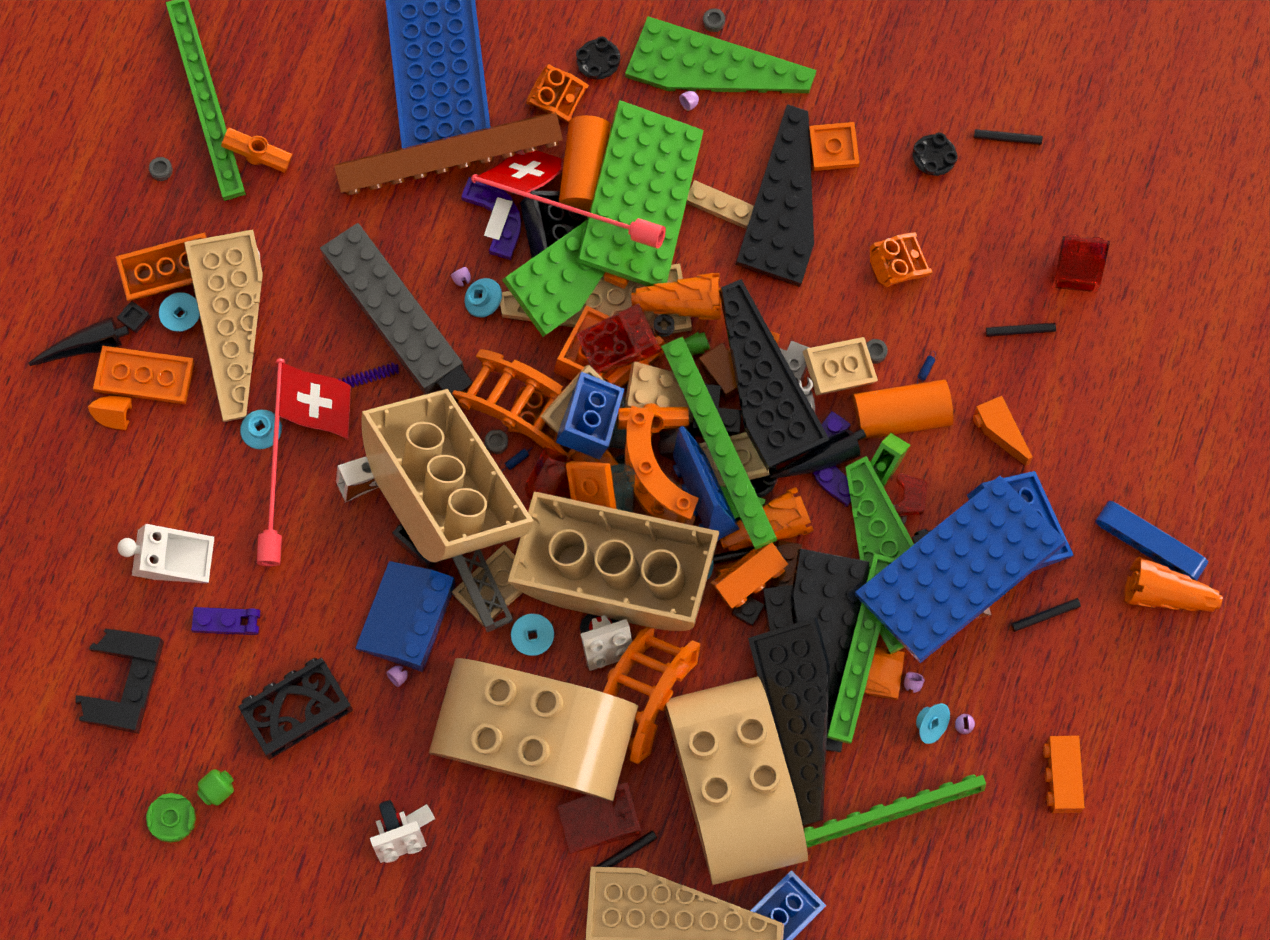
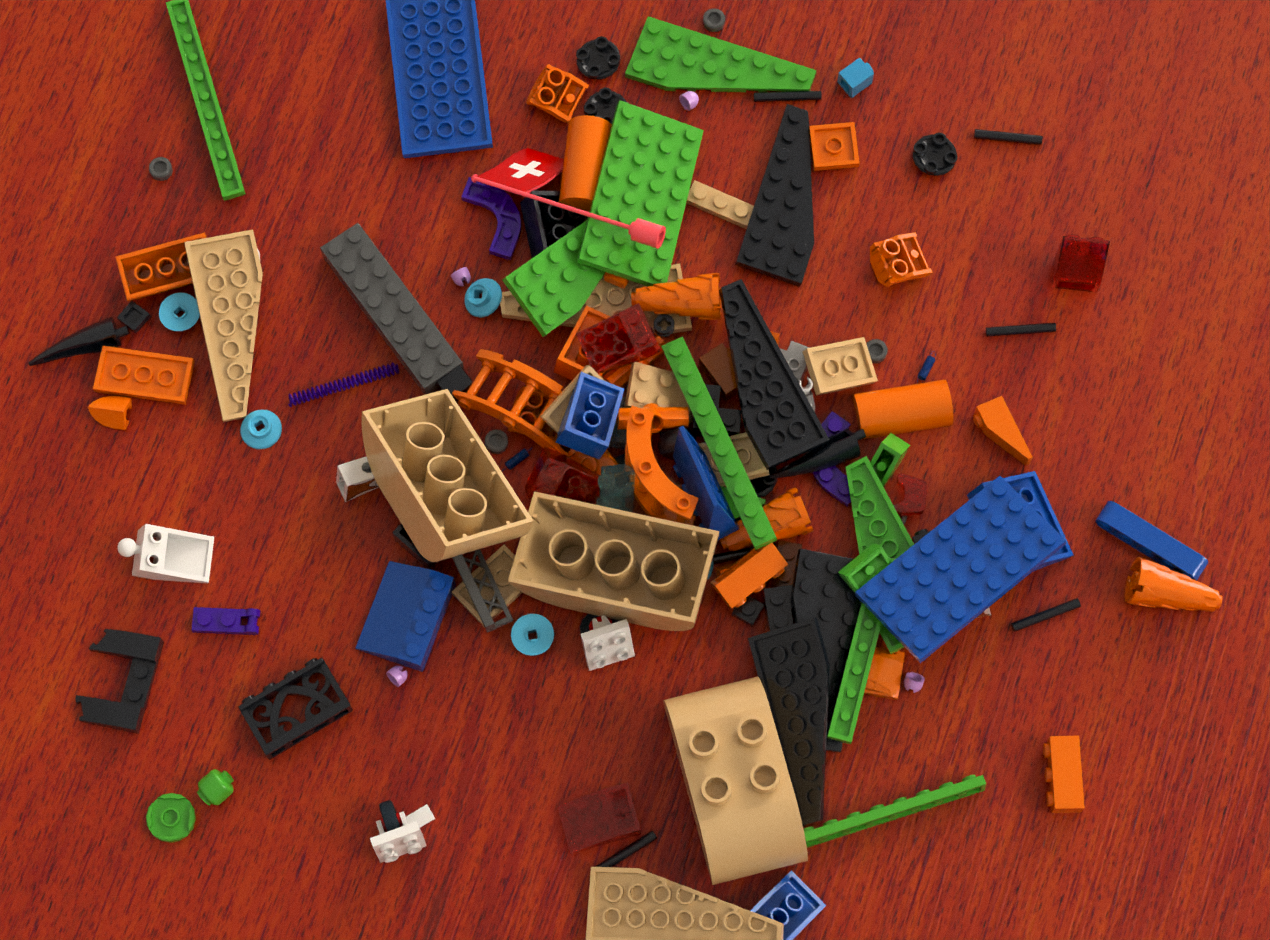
(267, 154): orange piece -> none
(309, 402): flag -> none
(448, 152): dark orange brick -> none
(498, 218): white sticker -> none
(534, 728): tan brick -> none
(591, 483): orange plate -> none
(603, 104): none -> black dish
(659, 694): orange fence -> none
(697, 343): bright green cone -> none
(787, 96): none -> black bar
(855, 77): none -> dark azure brick
(865, 567): none -> bright green slope
(933, 722): medium azure piece -> none
(959, 724): lavender hinge -> none

